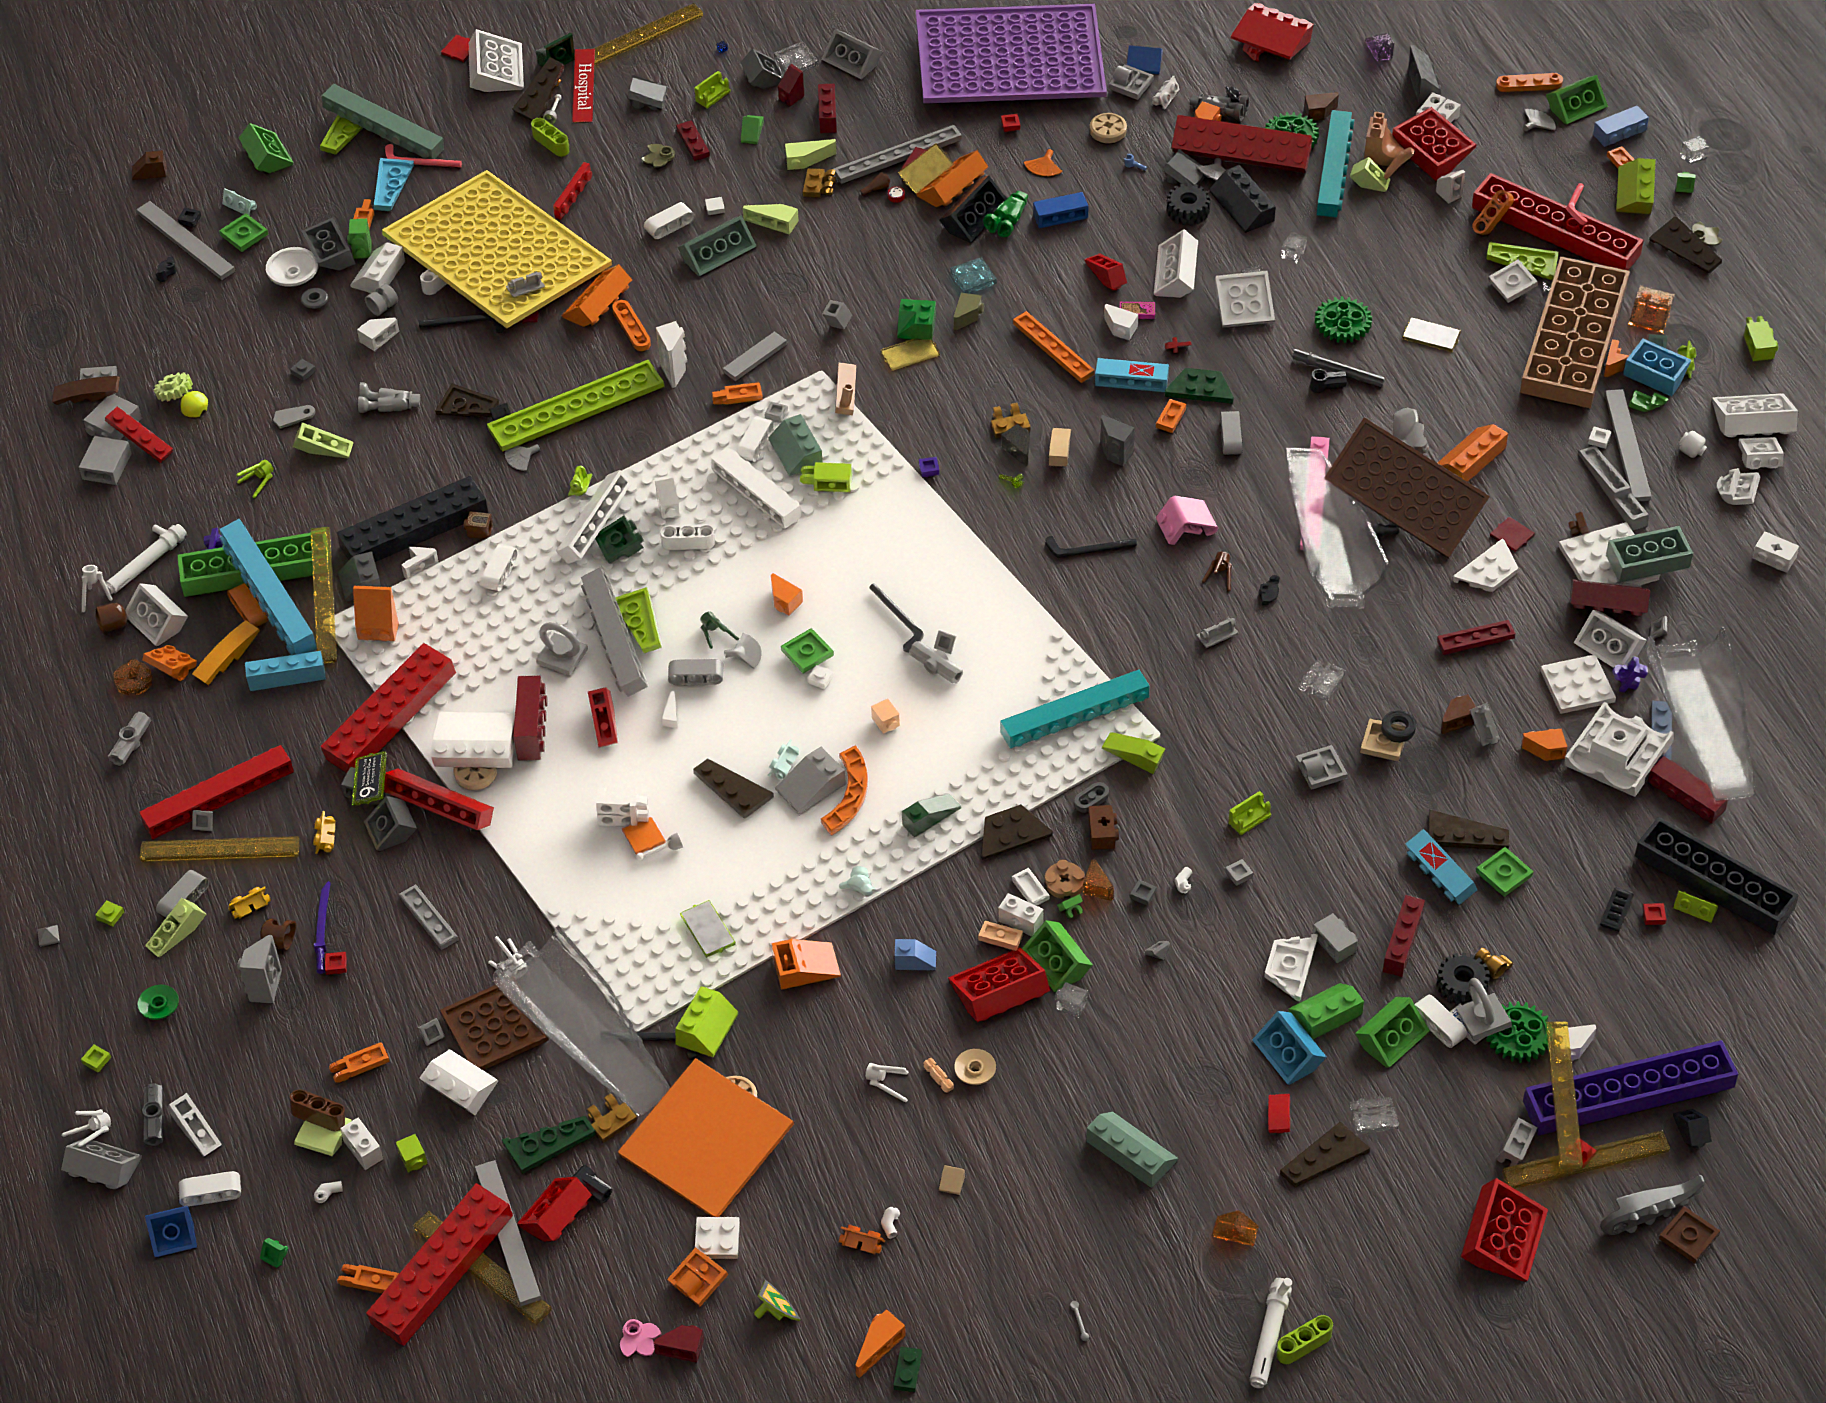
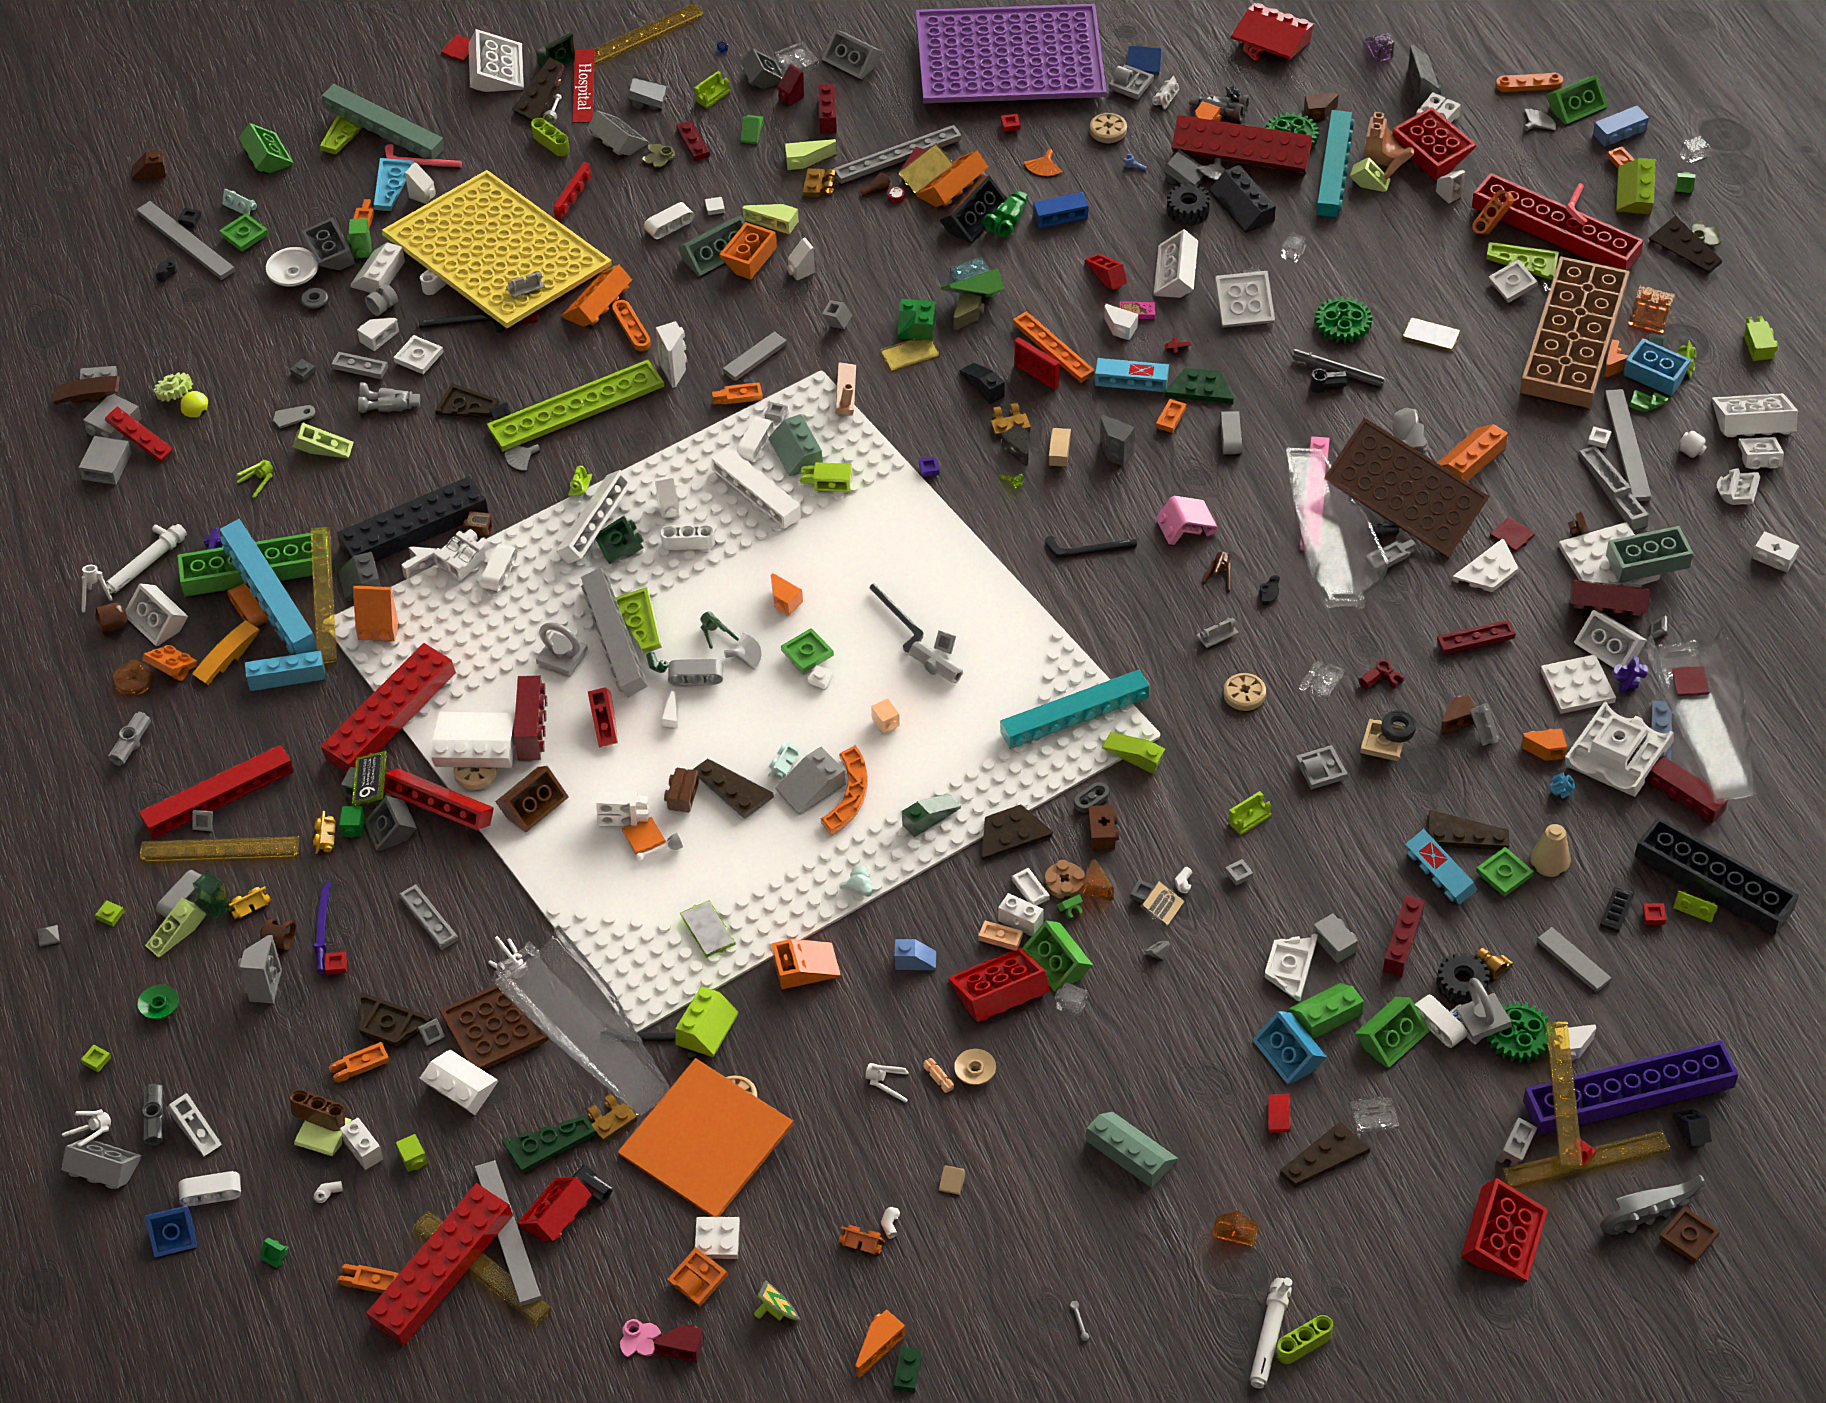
(211, 894): none -> clear green brick
(351, 821): none -> green brick
(359, 365): none -> light grey plate
(388, 1021): none -> dark brown wing
(418, 354): none -> white plate
(419, 184): none -> white slope
(462, 554): none -> white hips
(532, 798): none -> reddish brown slope
(616, 134): none -> light grey slope
(654, 665): none -> dark green arm
(682, 789): none -> reddish brown brick
(749, 250): none -> orange slope
(801, 260): none -> white slope
(982, 284): none -> bright green slope
(984, 381): none -> black slope
(1036, 363): none -> red tile
(1162, 903): none -> piece
(1244, 701): none -> tan wheel
(1382, 670): none -> dark red bar
(1398, 551): none -> light grey hinge
(1551, 852): none -> tan cone
(1562, 785): none -> dark azure gear
(1574, 959): none -> light grey tile
(1690, 681): none -> dark red piece

